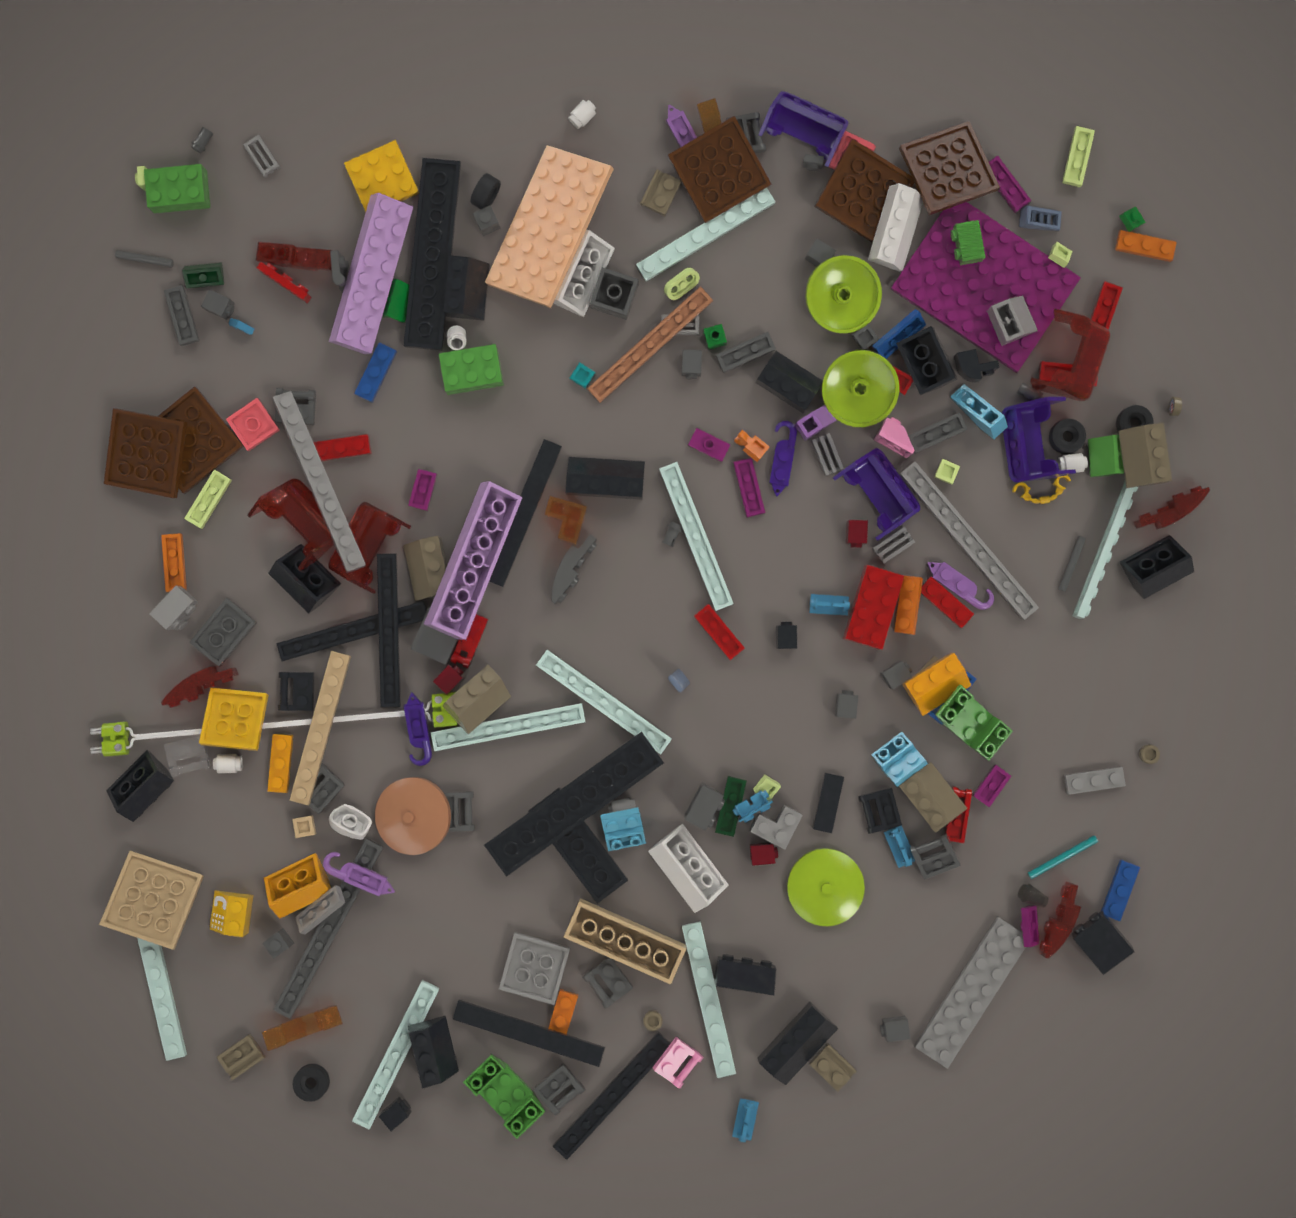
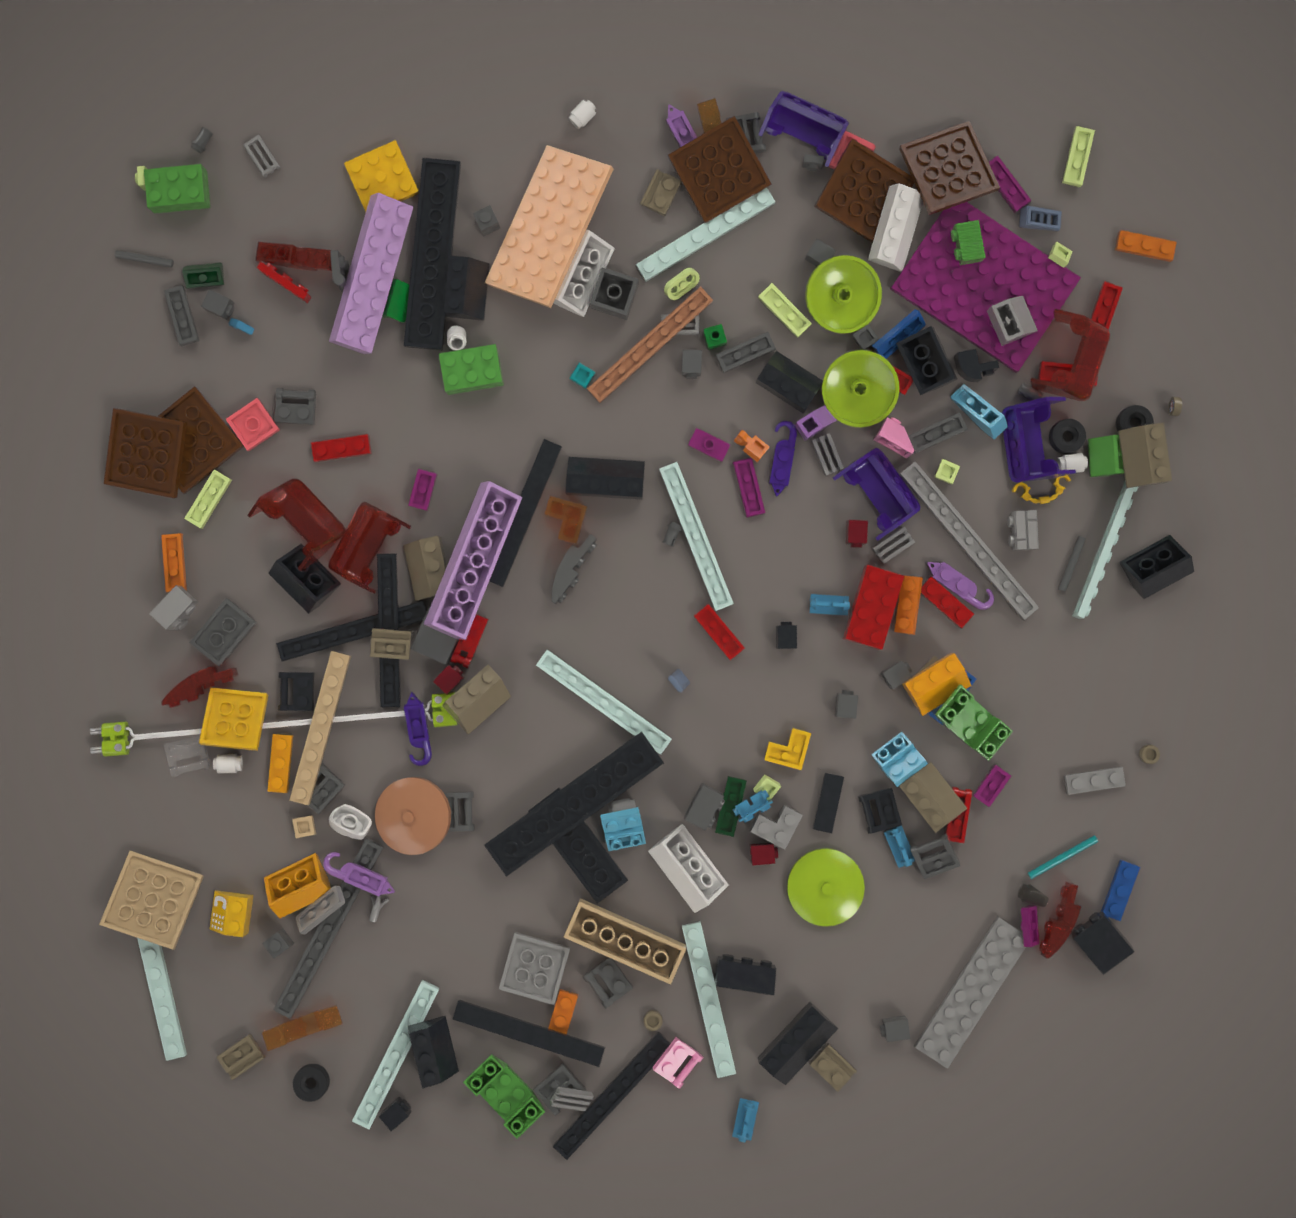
(139, 786): black slope -> none
(319, 482): light grey plate -> none
(375, 372): blue plate -> none
(377, 905): none -> light grey bar
(390, 643): none -> dark tan plate
(485, 191): black tyre -> none
(509, 727): light aqua plate -> none
(569, 1100): none -> light grey tile
(784, 310): none -> yellowish green plate
(792, 754): none -> yellow plate
(1023, 530): none -> light grey brick
(1132, 219): green plate -> none
(1178, 509): clear red slope -> none

